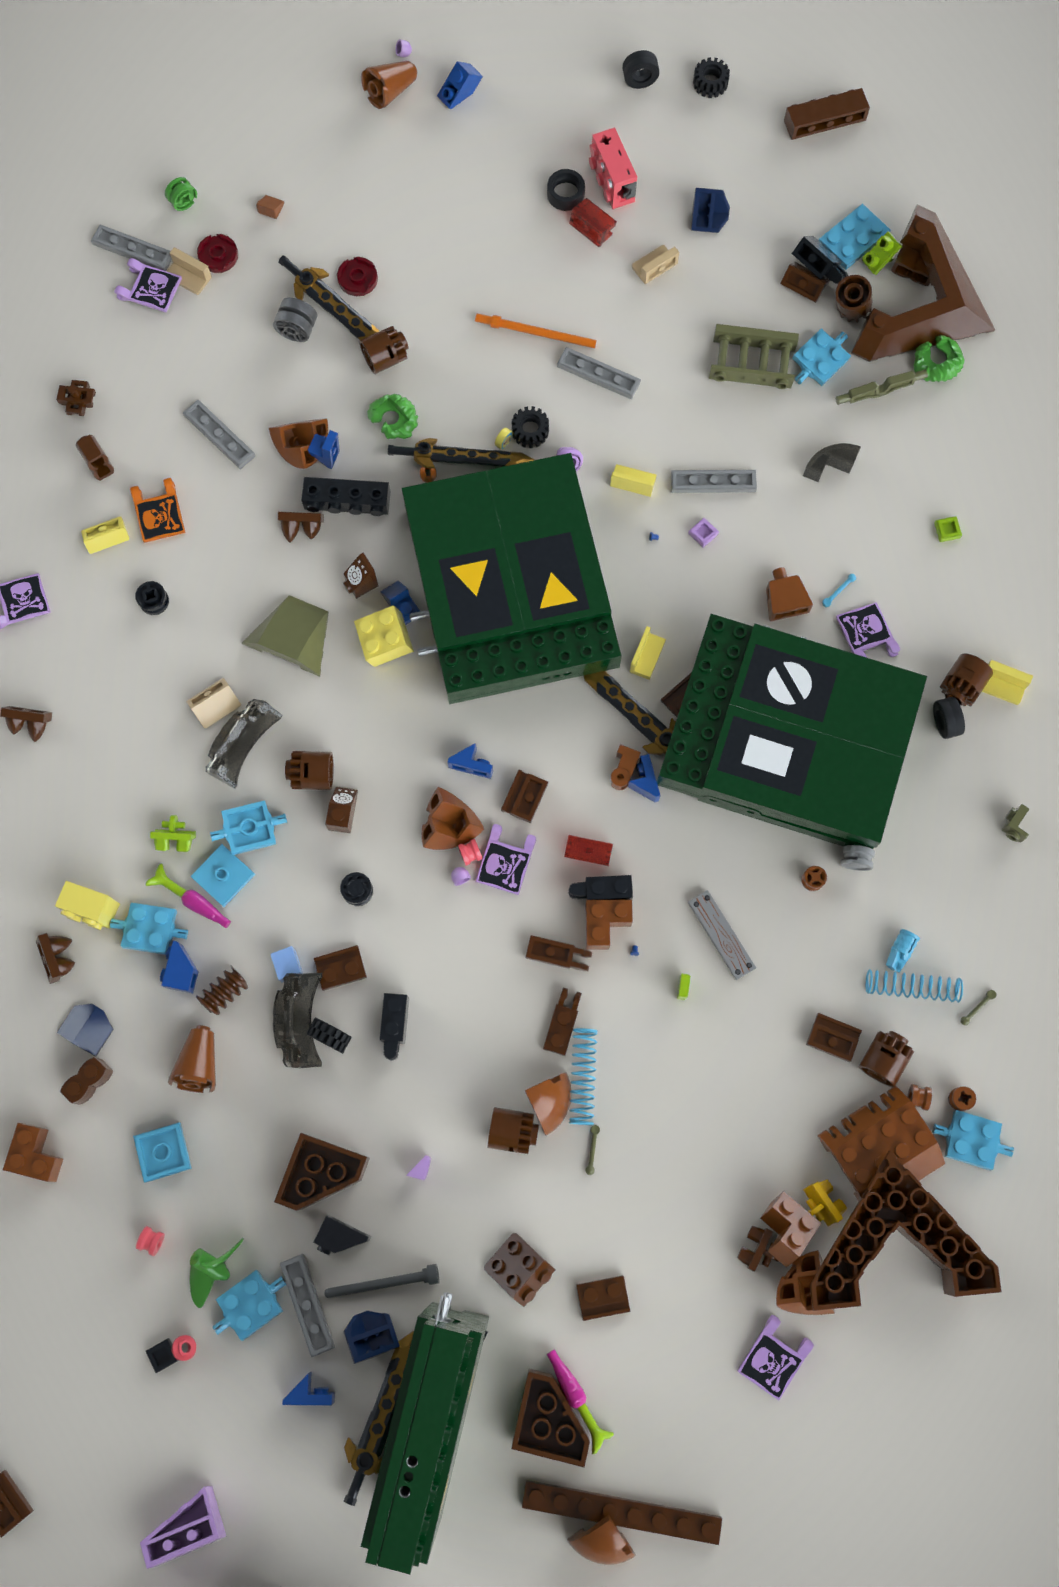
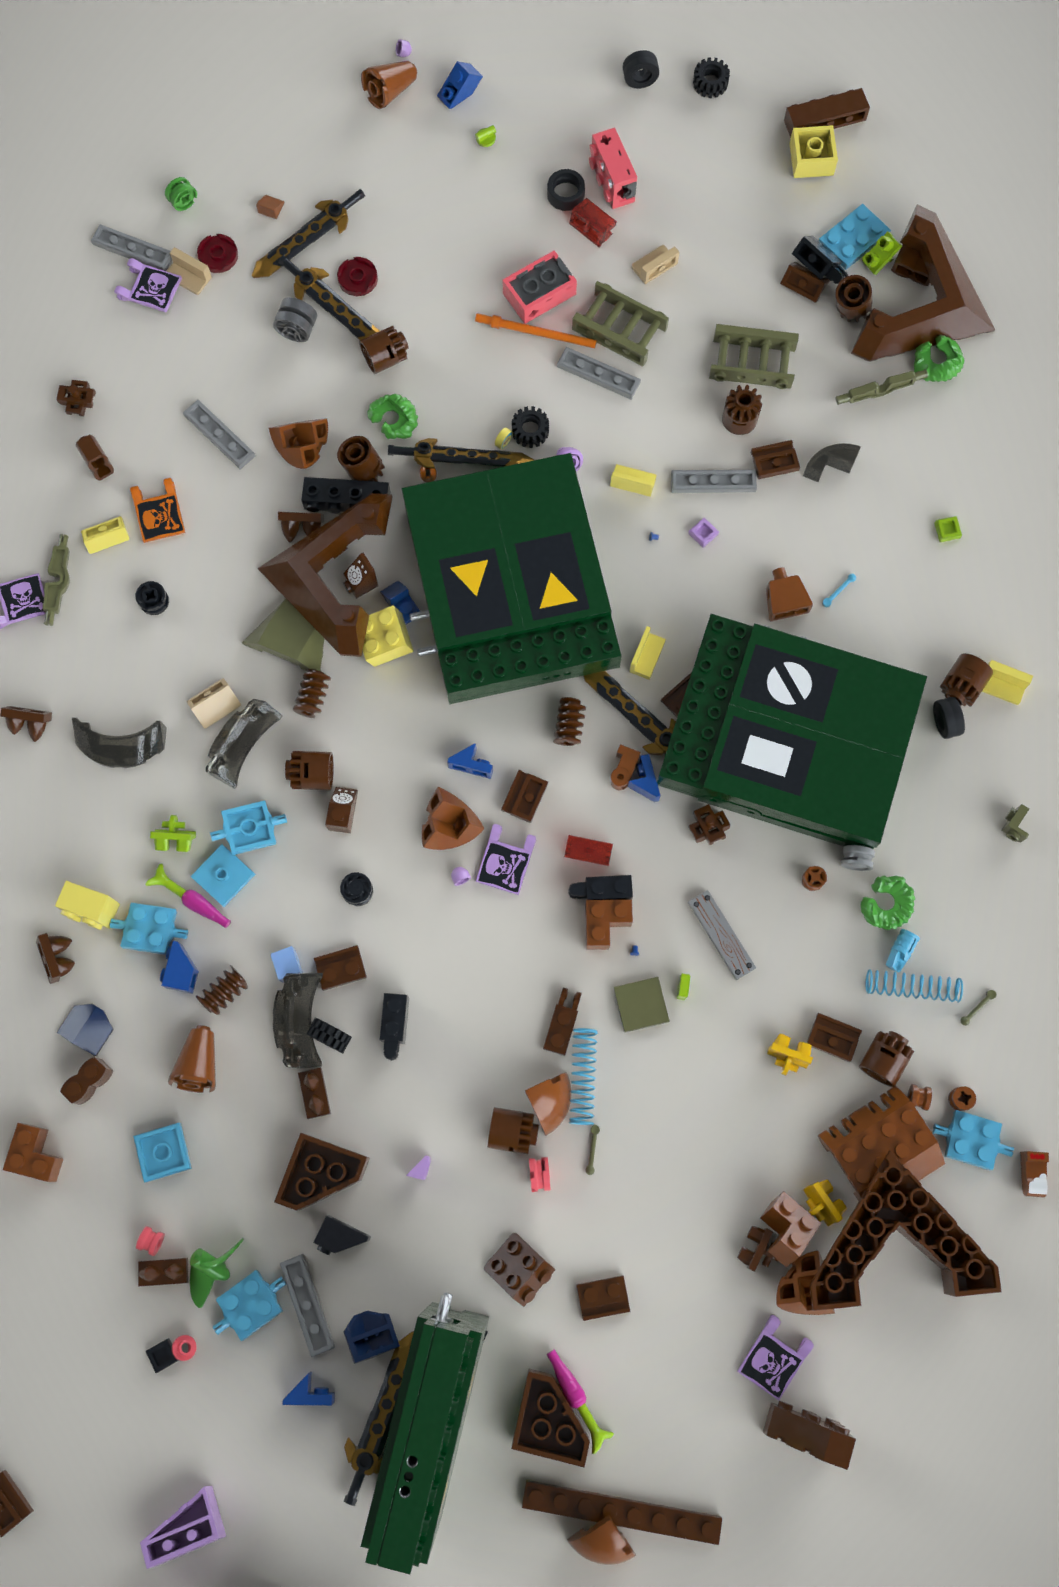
(55, 590): none -> olive piece
(120, 750): none -> clear smoke windscreen
(163, 1272): none -> reddish brown tile
(297, 576): none -> reddish brown wedge
(310, 693): none -> reddish brown piece
(314, 1093): none -> reddish brown tile
(325, 448): blue slope -> none
(332, 214): none -> sword
(360, 459): none -> reddish brown gear
(428, 1275): dark grey piece -> none
(470, 852): coral wheel -> none
(486, 136): none -> lime plate
(539, 287): none -> piece
(539, 1174): none -> coral wheel
(556, 953): reddish brown hinge -> none
(568, 722): none -> reddish brown piece
(619, 342): none -> olive fence
(641, 1004): none -> olive tile
(708, 823): none -> reddish brown piece
(709, 210): dark blue slope -> none
(741, 410): none -> reddish brown gear
(775, 459): none -> reddish brown plate
(789, 1058): none -> yellow hips
(807, 1432): none -> reddish brown brick
(813, 151): none -> light yellow brick
(821, 357): medium azure plate -> none
(867, 629): flag -> none
(902, 908): none -> bright green piece
(1034, 1173): none -> dark orange leg

